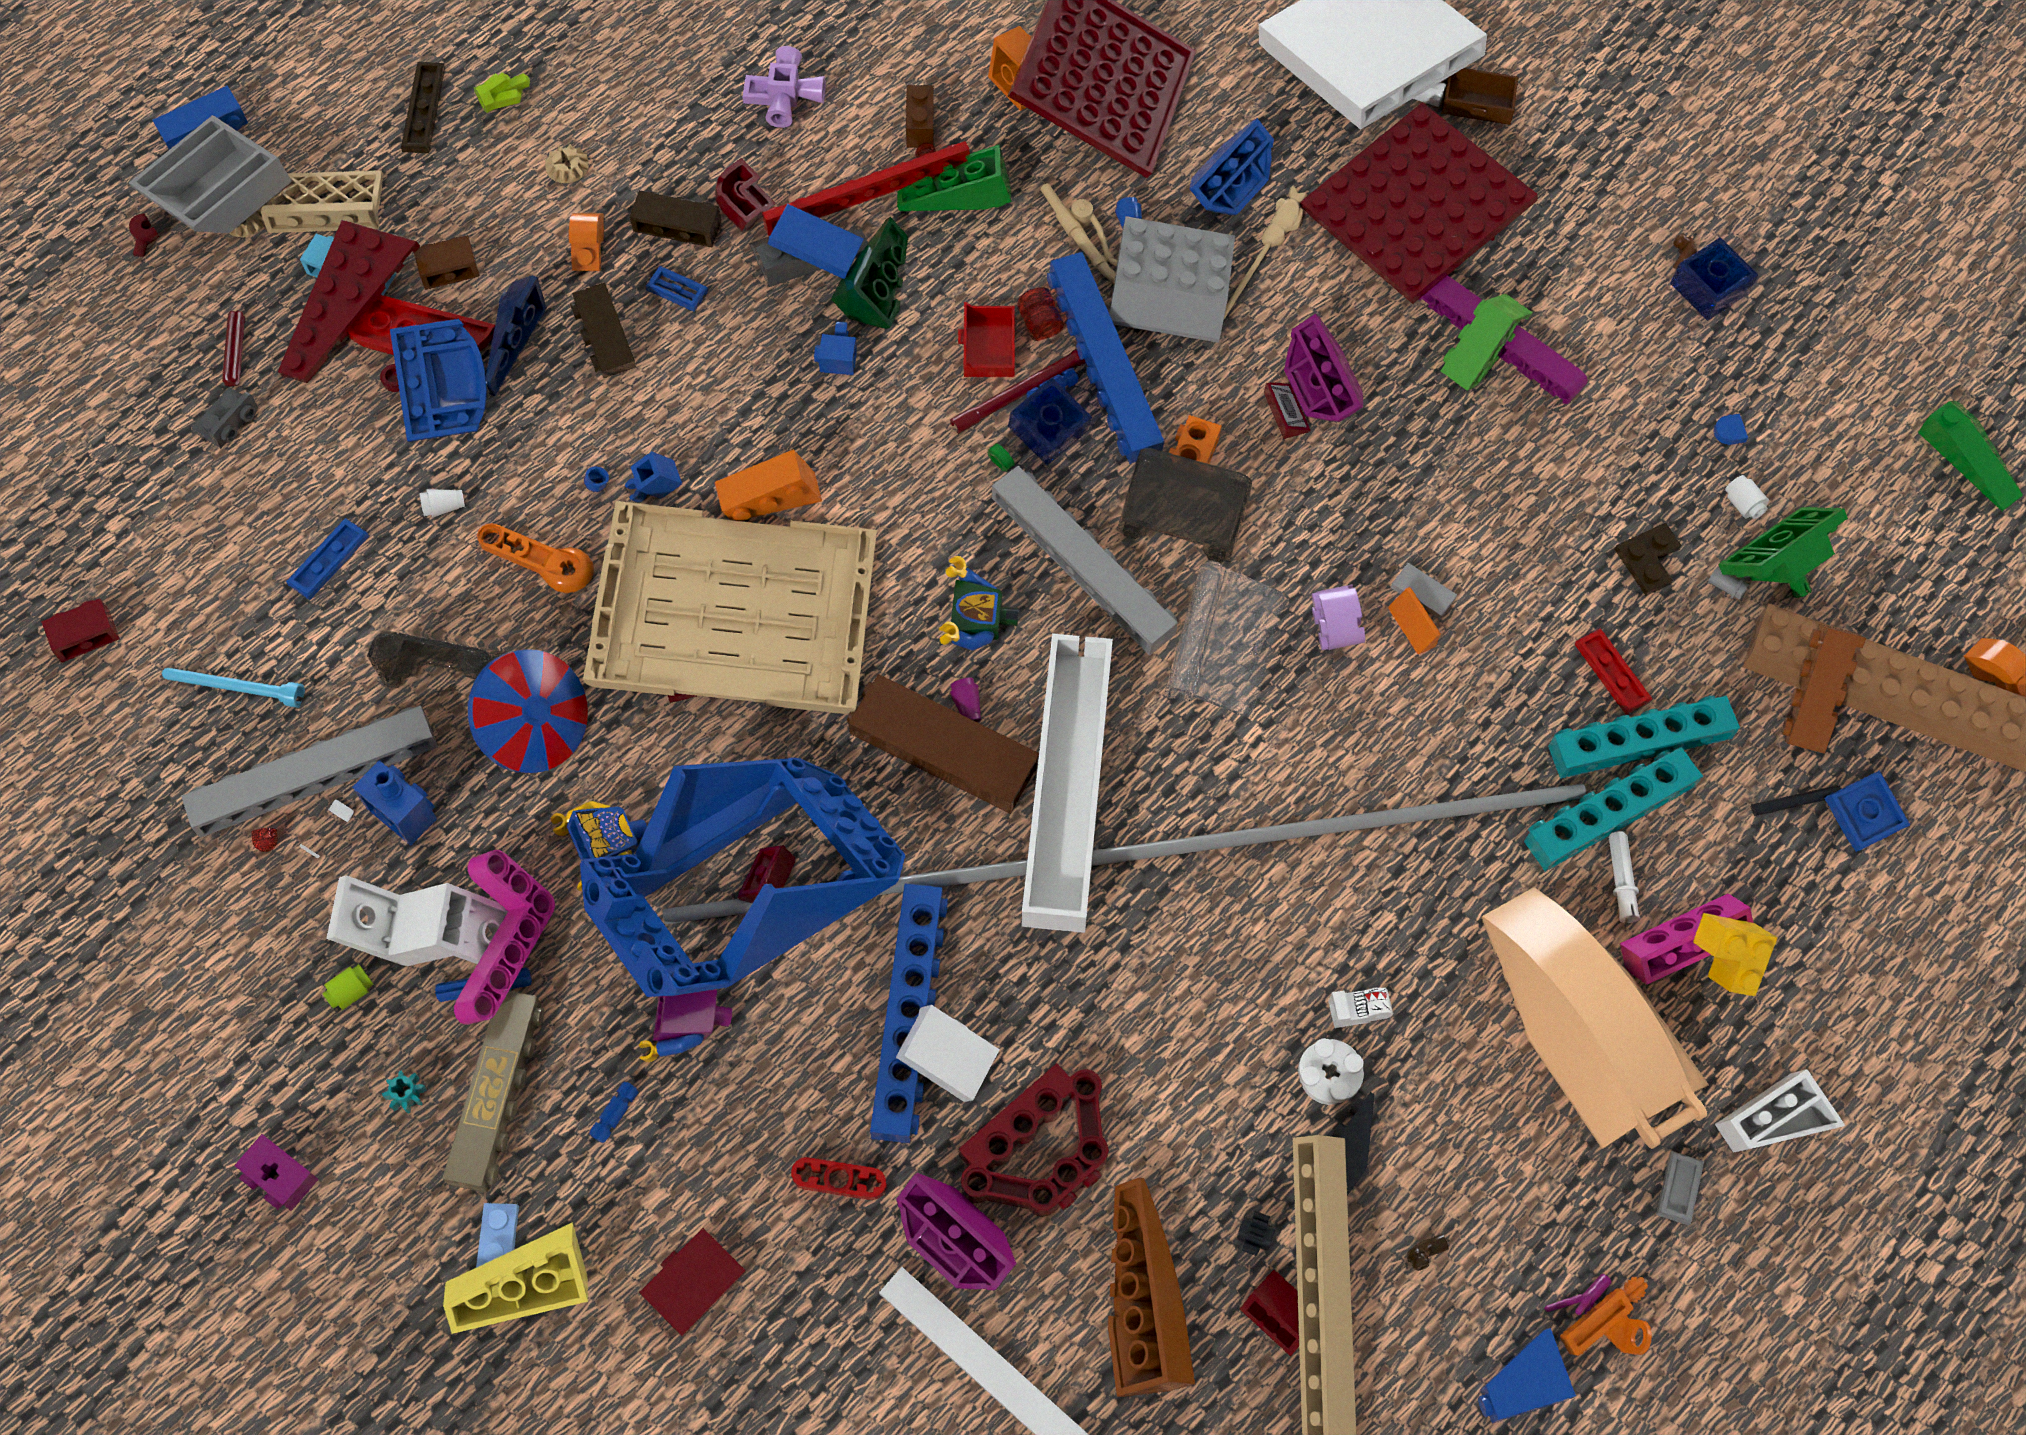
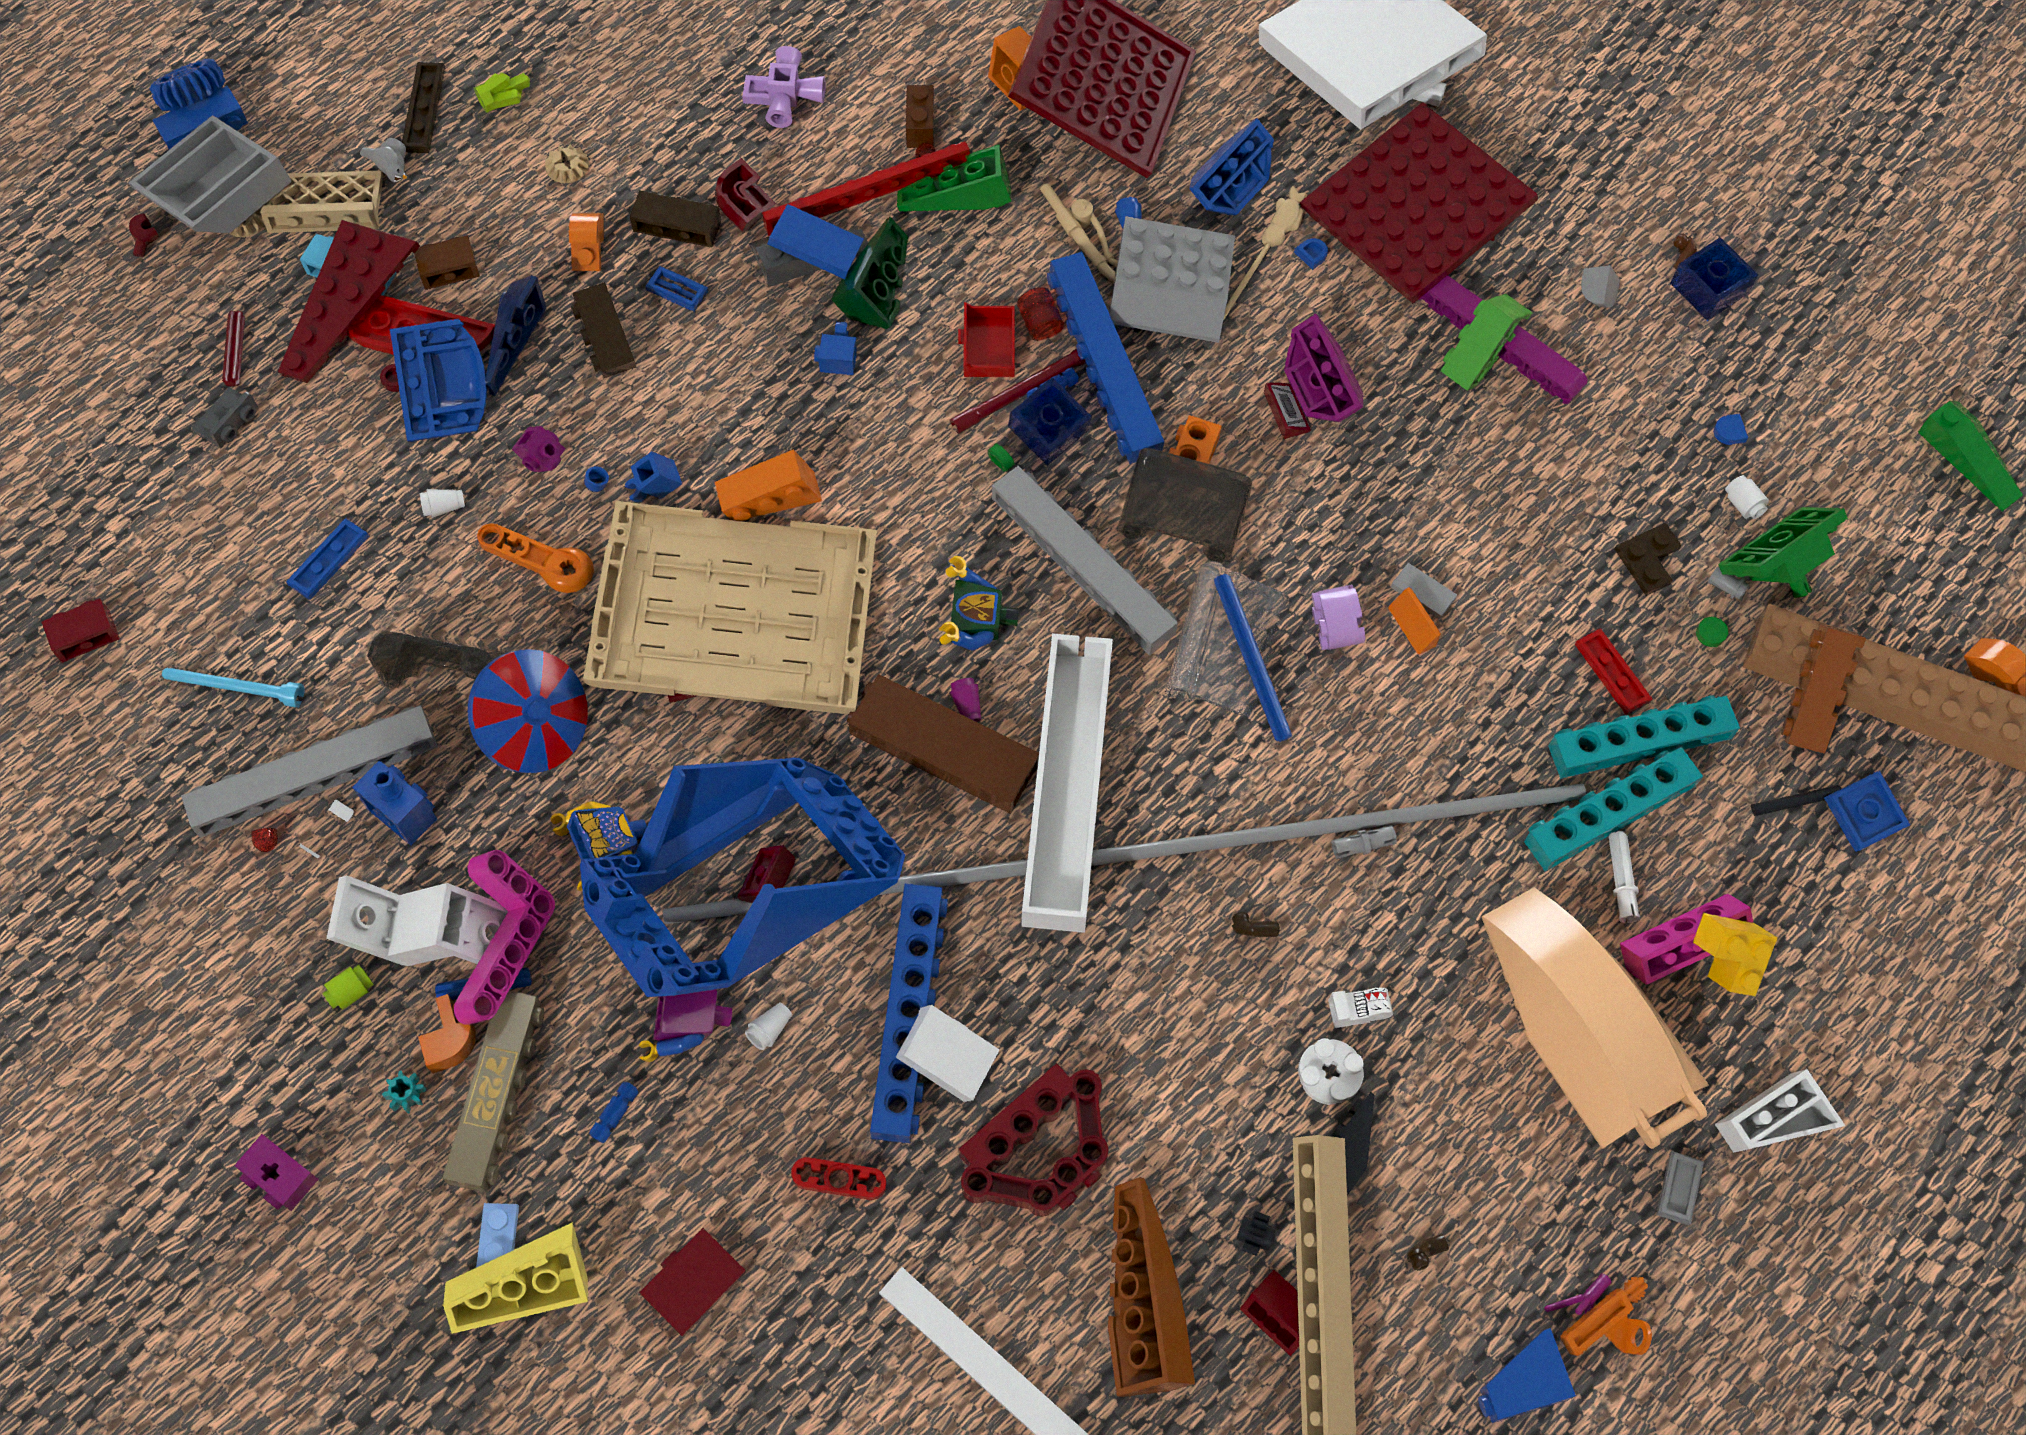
(187, 84): none -> blue gear
(388, 158): none -> light grey animal
(450, 1044): none -> orange brick
(539, 449): none -> magenta brick
(768, 1026): none -> white cone
(954, 1235): magenta wedge -> none
(1252, 658): none -> blue axle
(1254, 928): none -> dark brown arm
(1312, 252): none -> blue tile
(1364, 842): none -> light grey pin
(1480, 95): reddish brown container -> none
(1600, 286): none -> light grey brick
(1712, 631): none -> green tile

